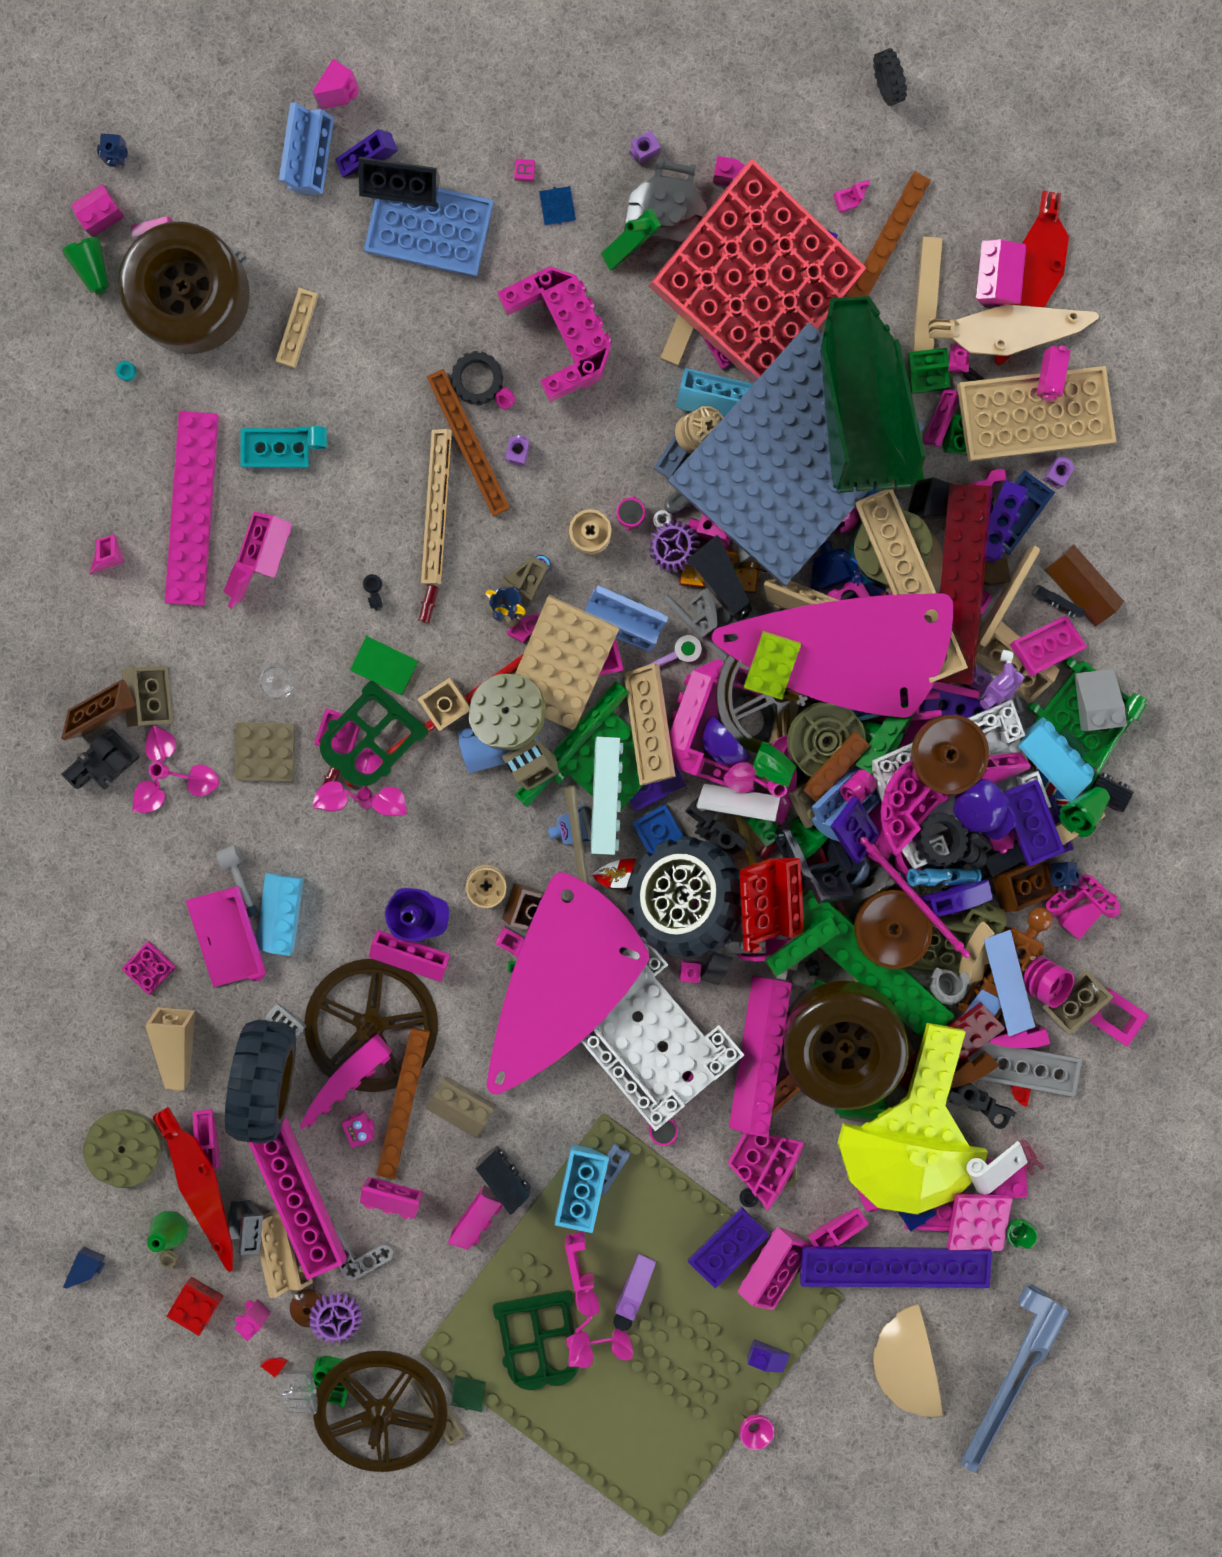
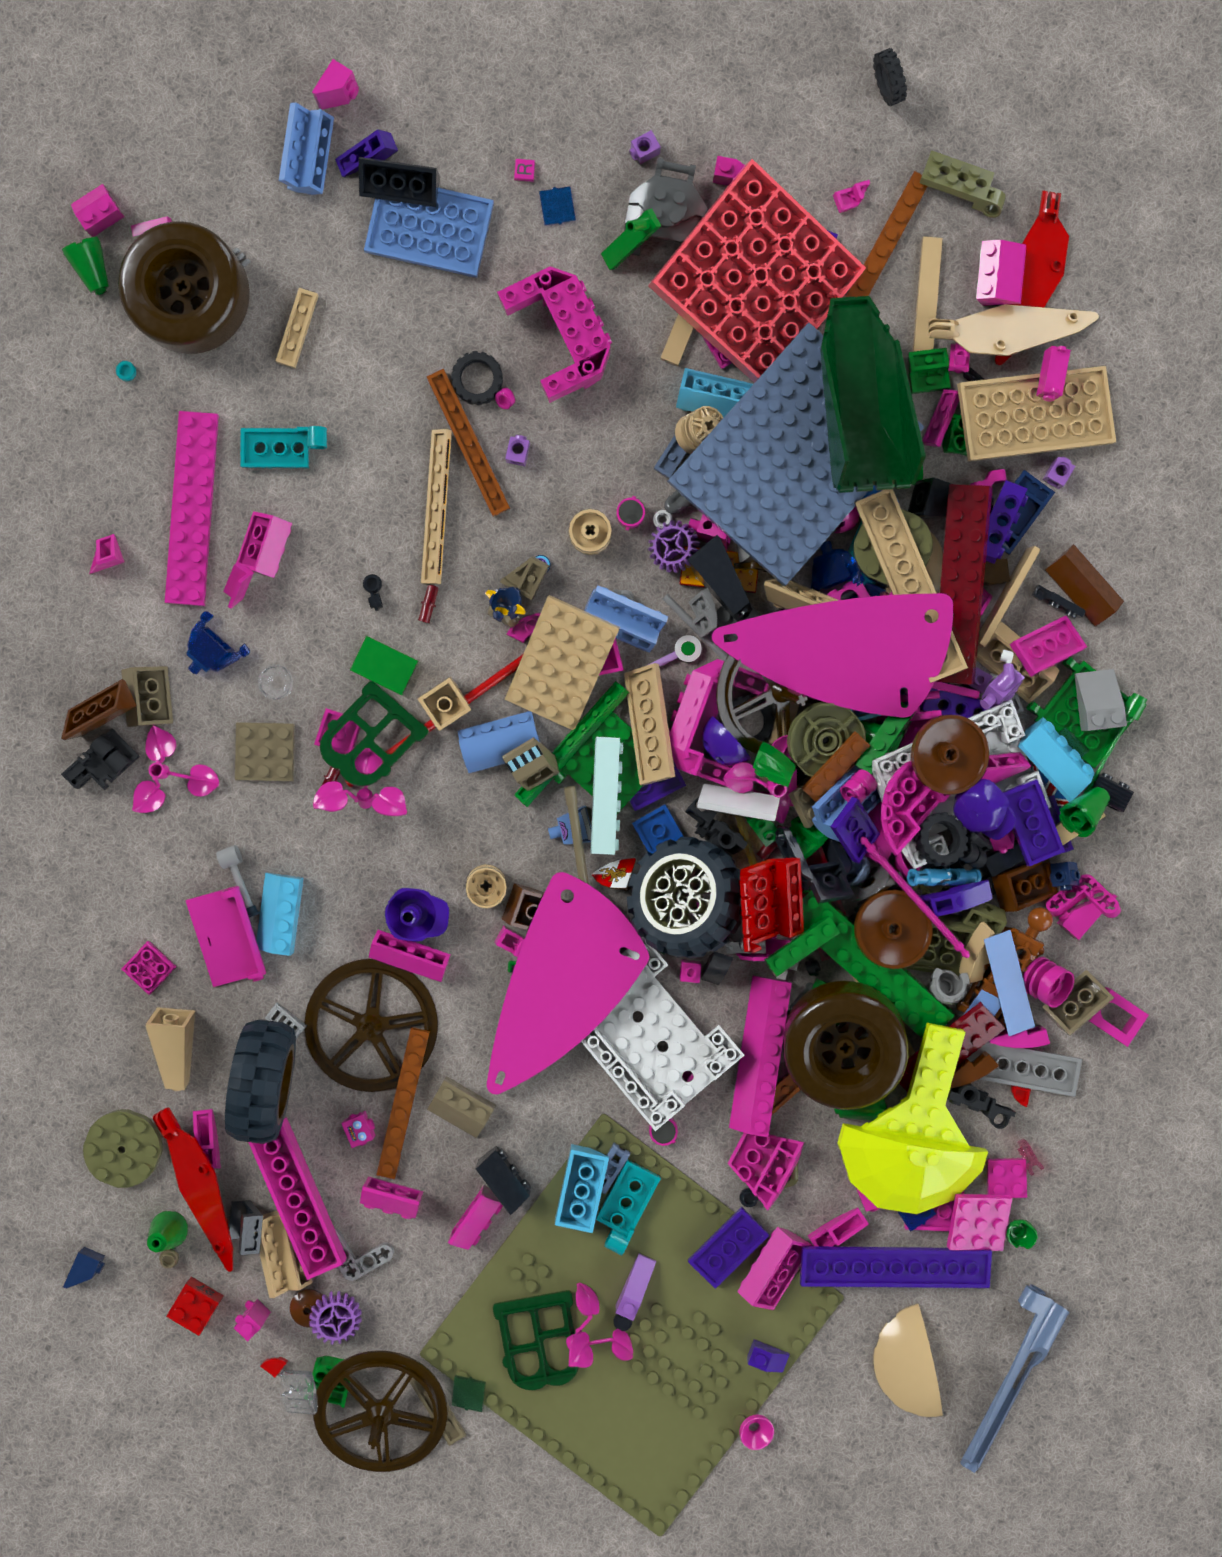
(112, 149): dark blue brick -> none
(209, 650): none -> clear blue torso
(348, 1076): dark pink slope -> none
(522, 721): piece -> none
(573, 1243): dark pink panel -> none
(621, 1233): none -> teal hinge
(772, 665): lime plate -> none
(986, 199): none -> olive hinge
(989, 1177): white door -> none

